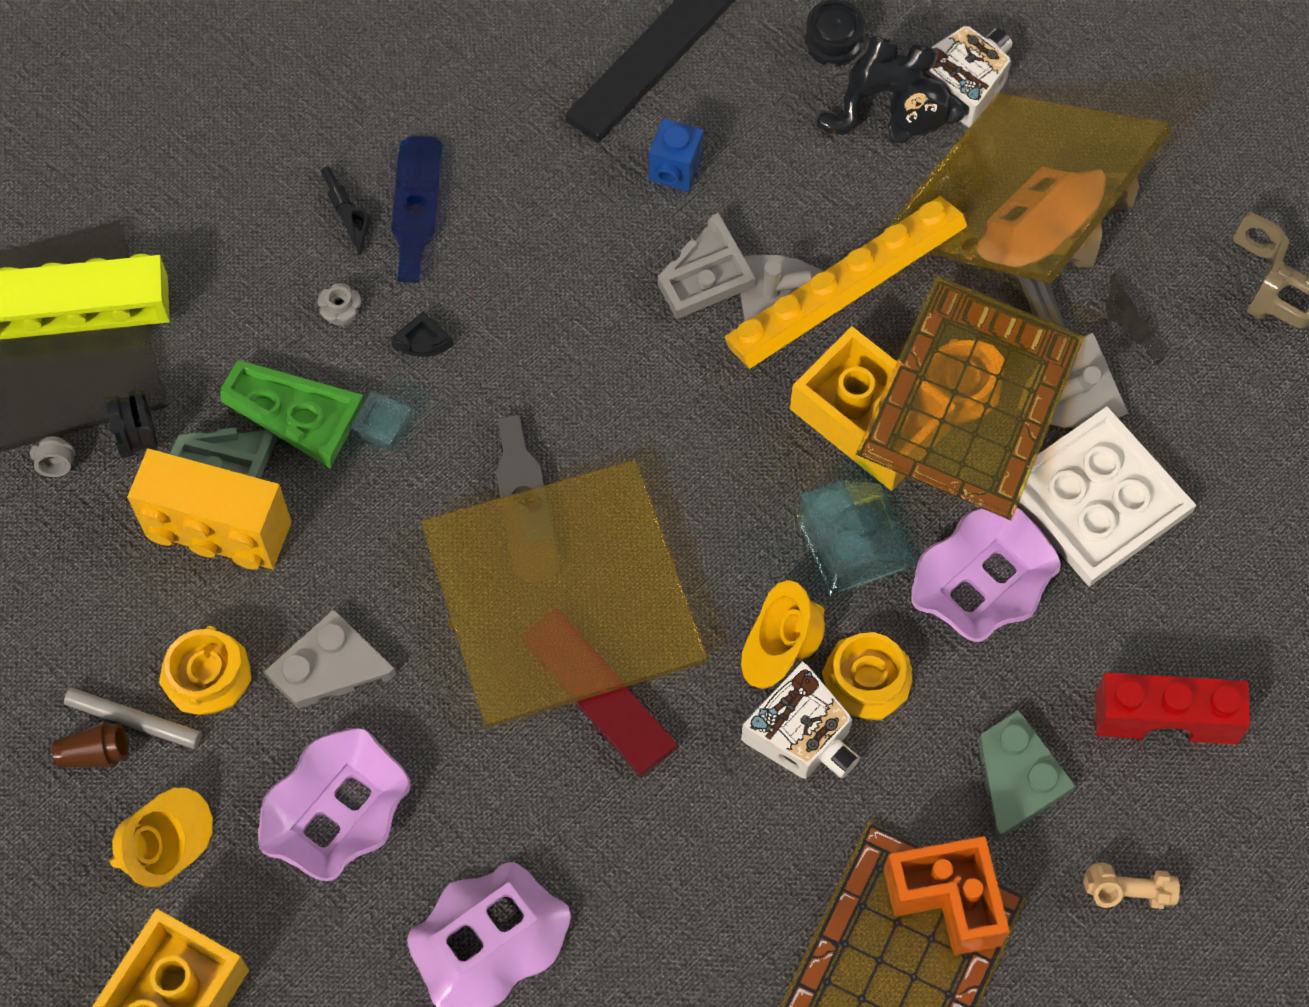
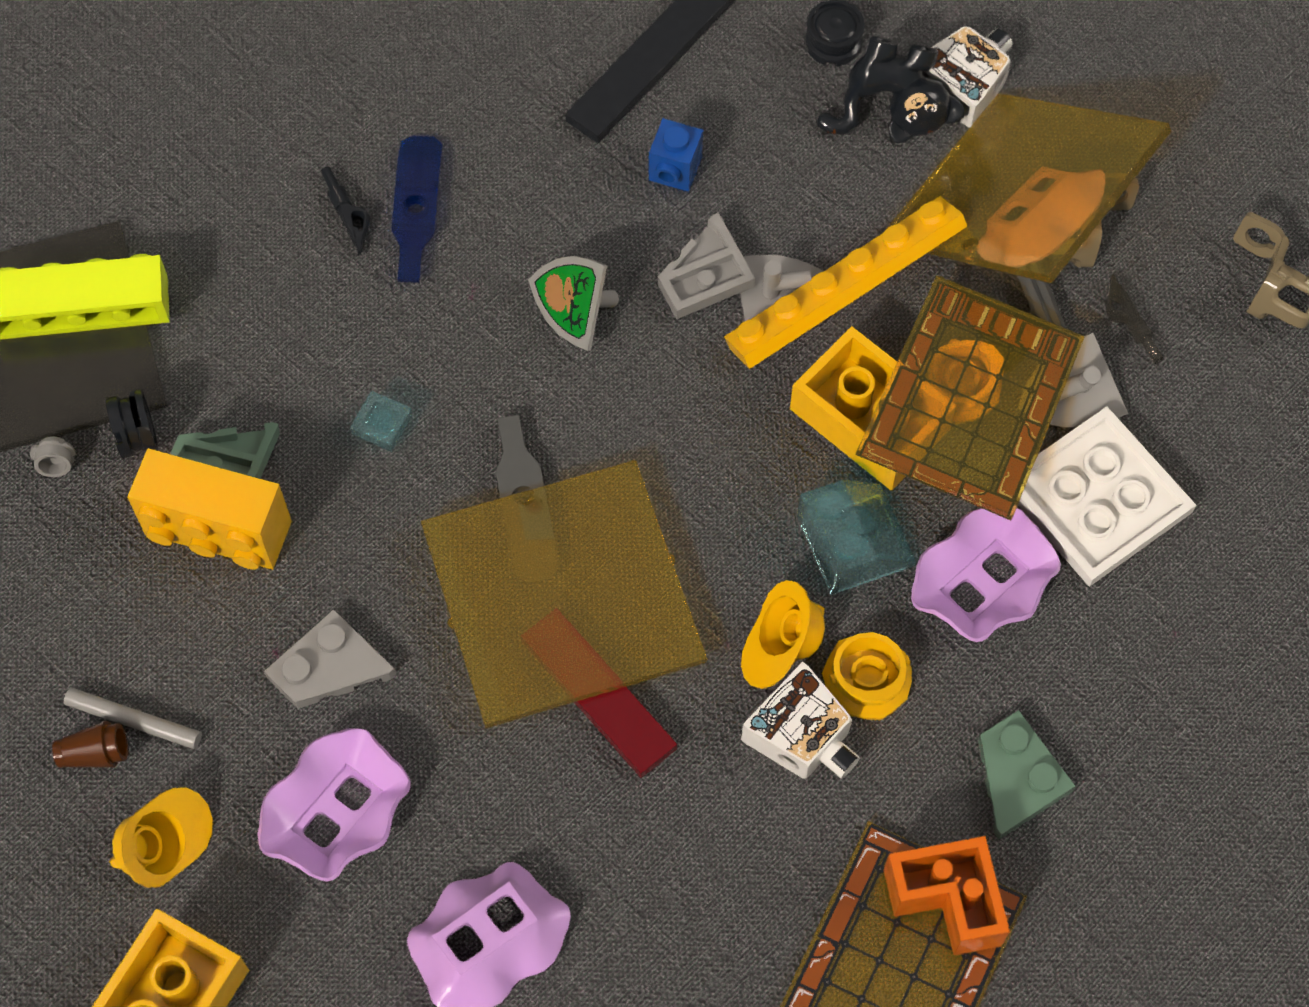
(205, 671): yellow hat -> none
(295, 409): bright green wing -> none
(342, 313): light grey plate -> none
(422, 338): black tile -> none
(570, 297): none -> shield
(1109, 889): tan bar -> none
(1141, 703): red arch -> none

